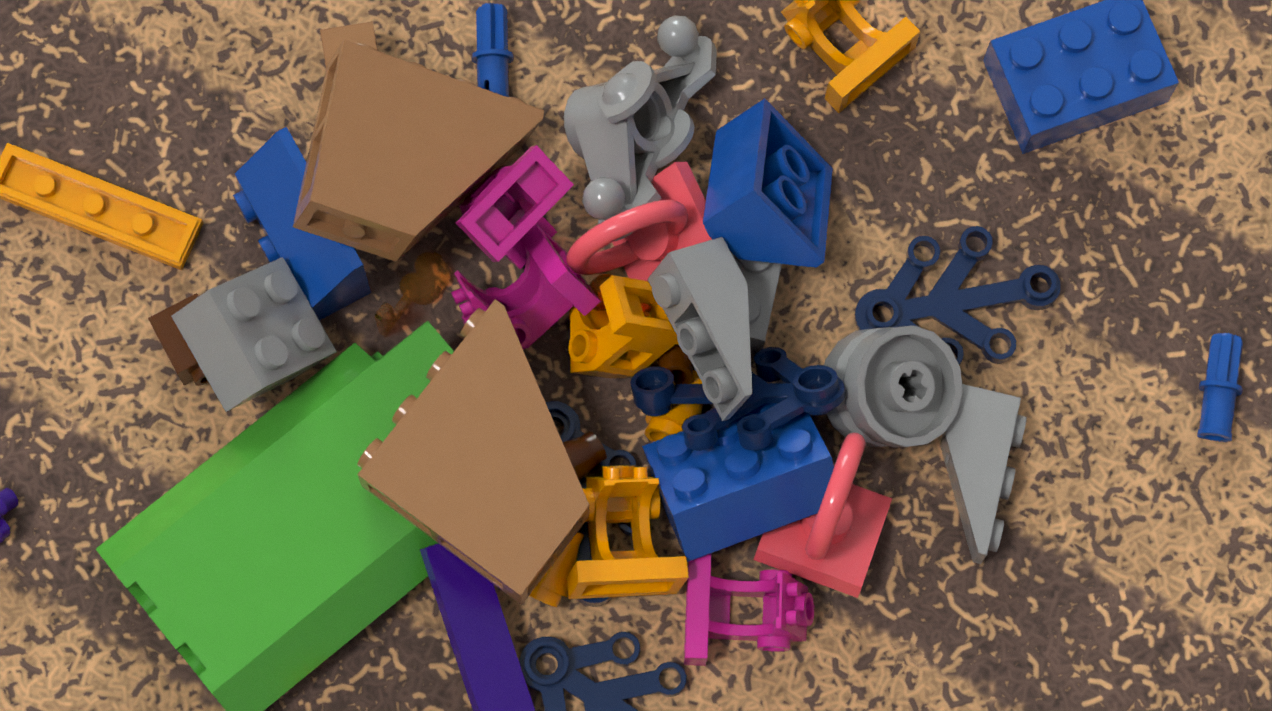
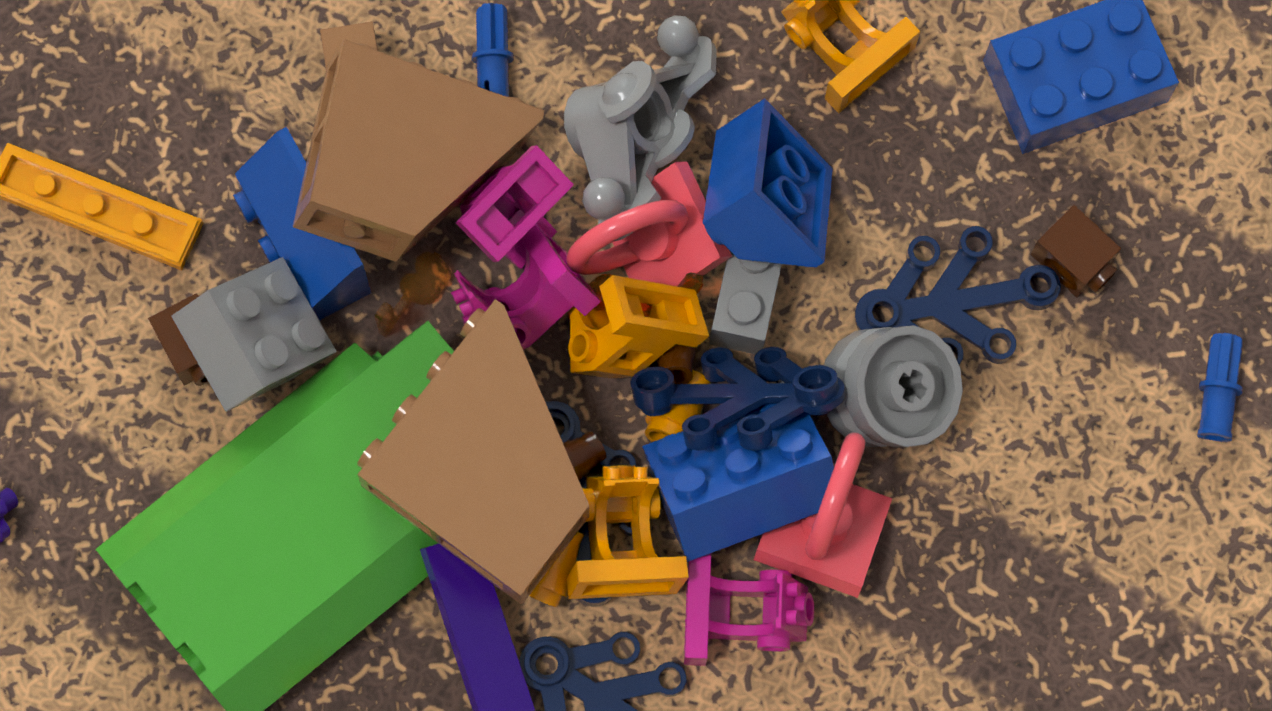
(710, 314): light grey slope -> none
(976, 462): light grey slope -> none
(1077, 252): none -> reddish brown brick

